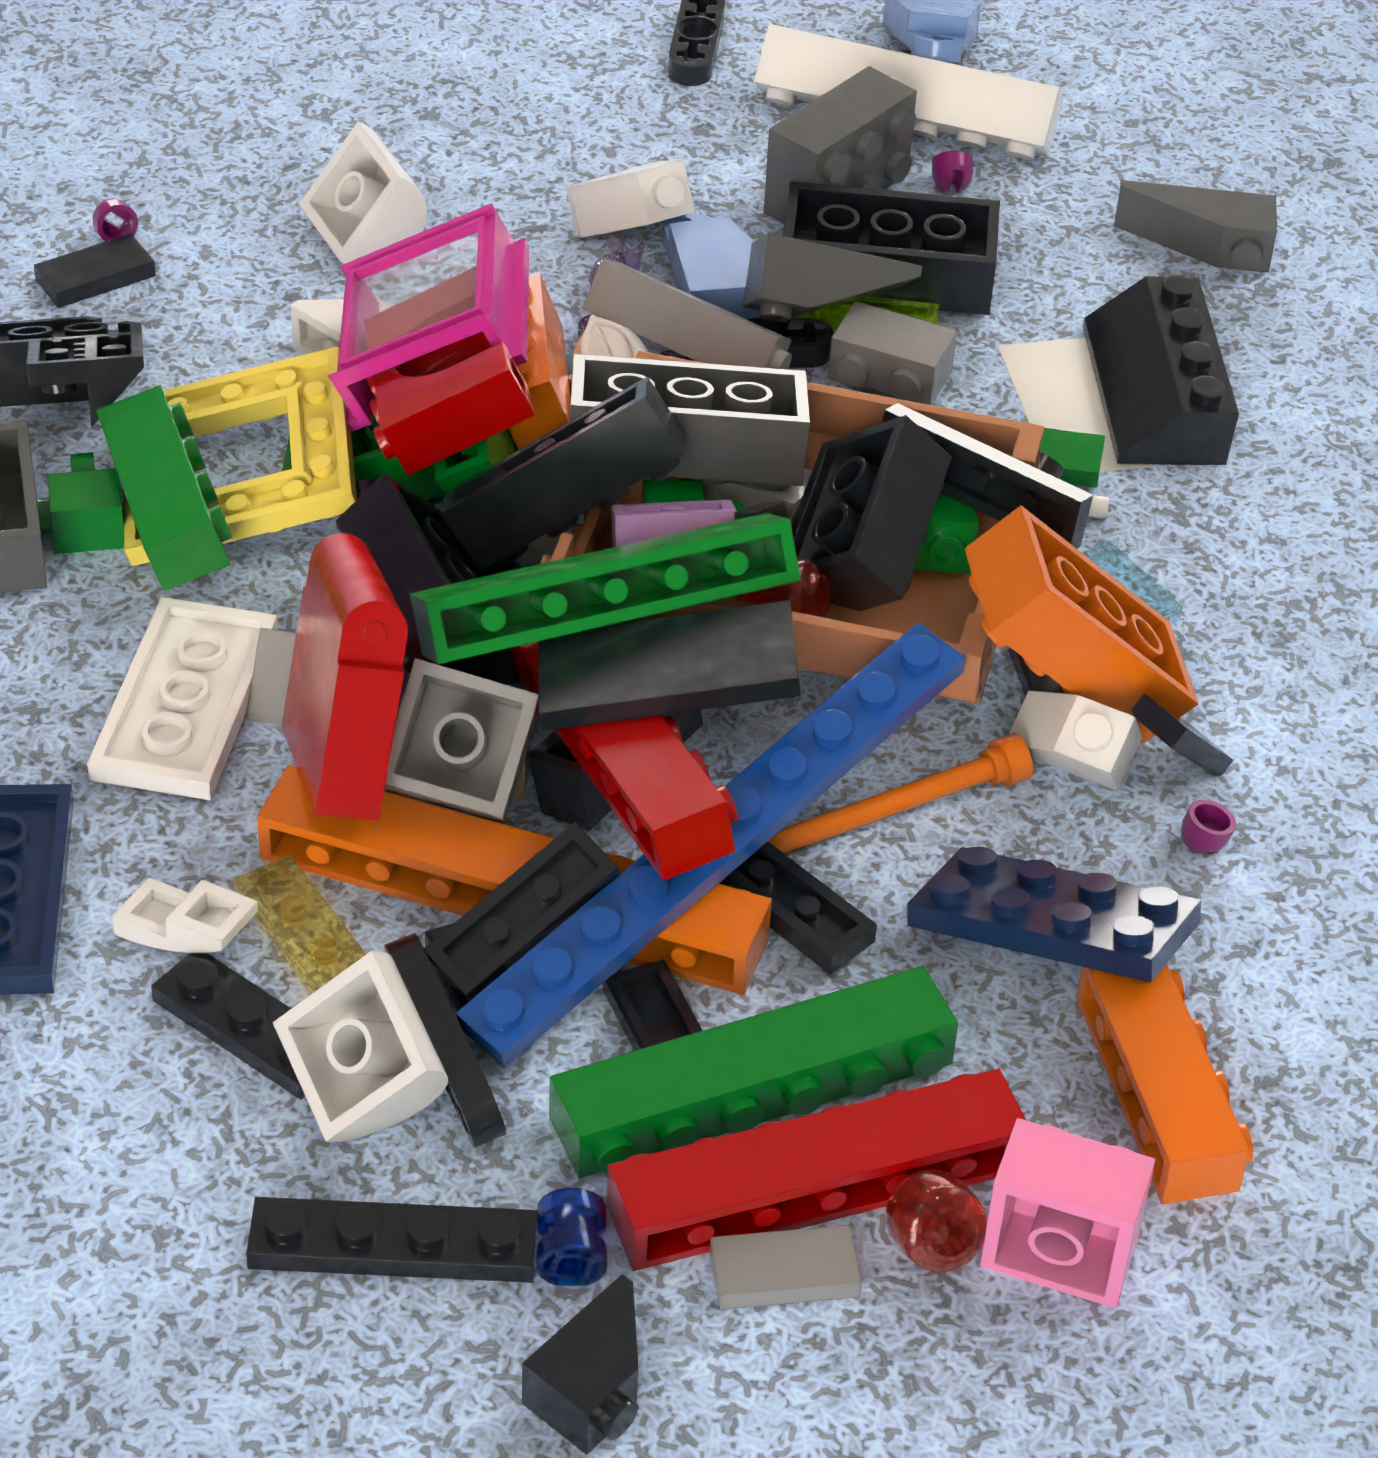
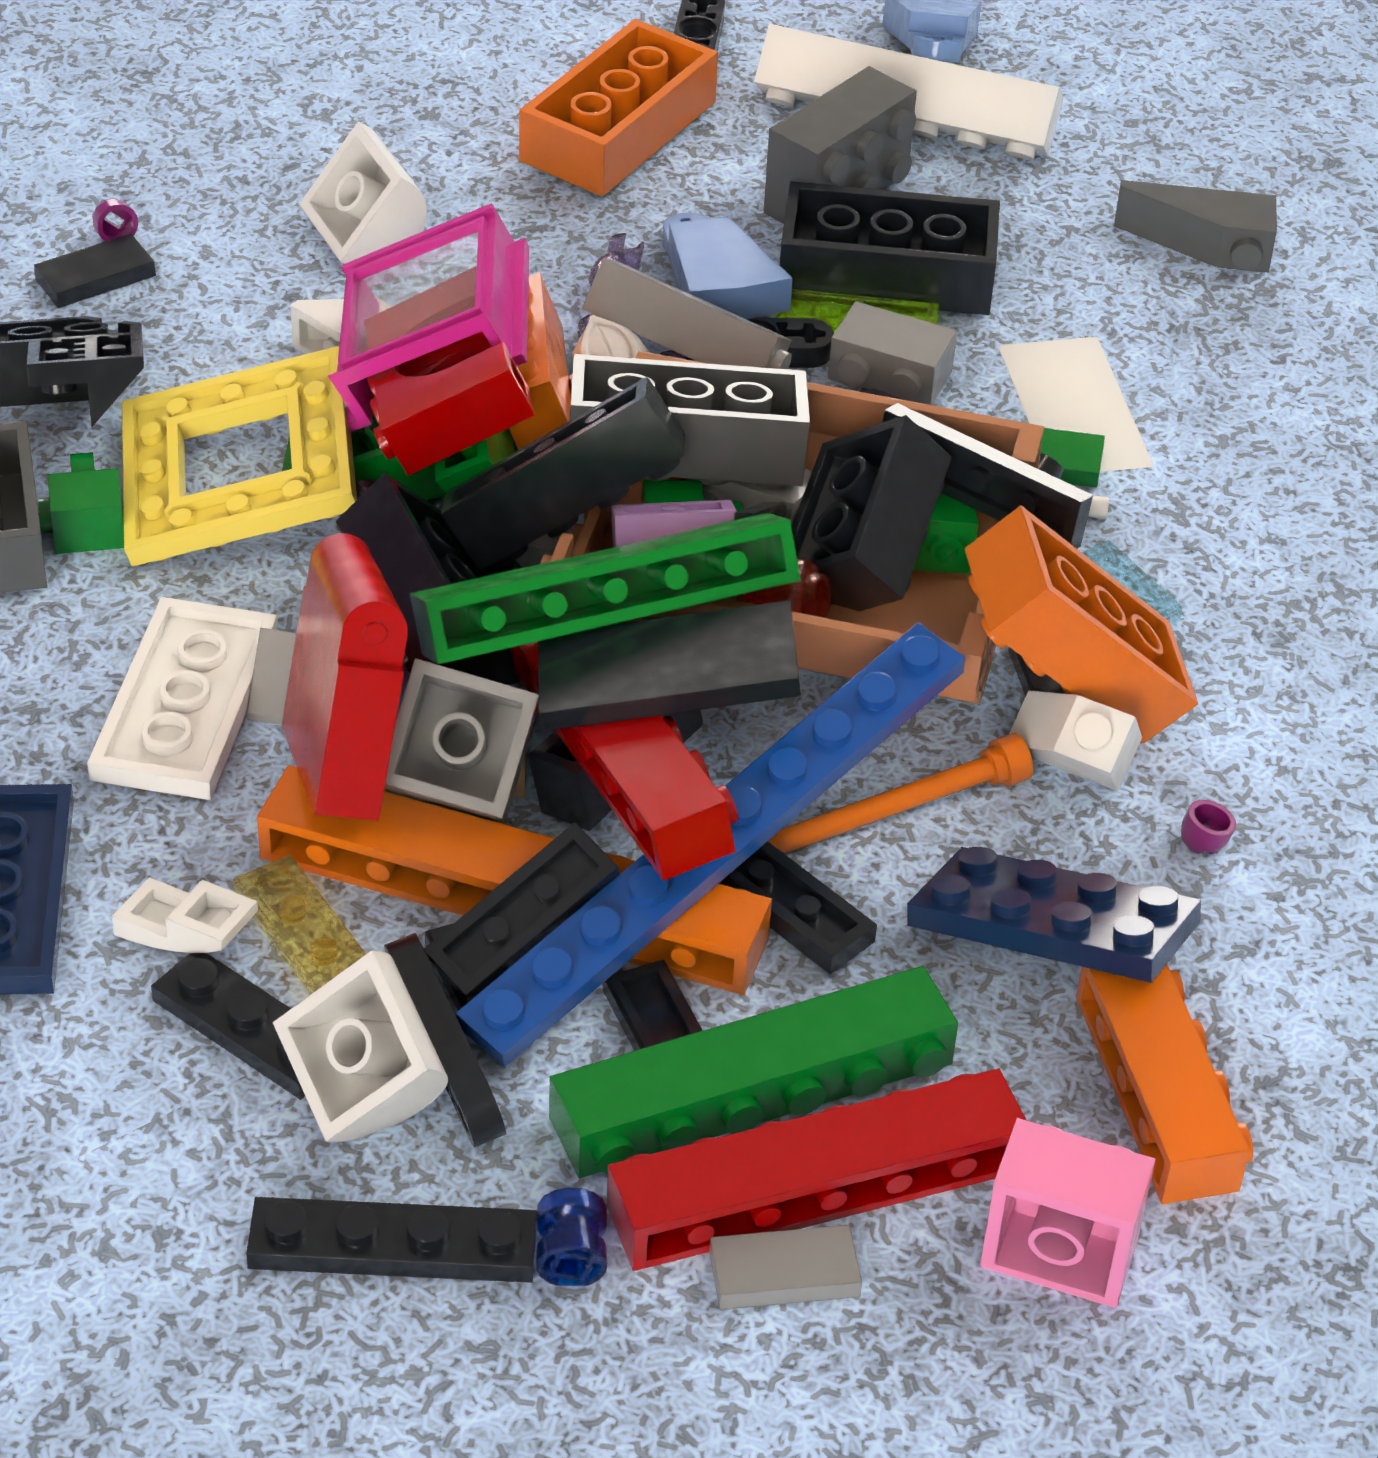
(163, 487): green brick -> none
(588, 1371): black slope -> none
(617, 107): none -> orange brick
(630, 198): white slope -> none
(801, 276): dark grey slope -> none
(936, 1220): clear red head -> none
(952, 168): magenta hinge -> none
(1162, 374): black slope -> none
(1181, 736): black tile -> none

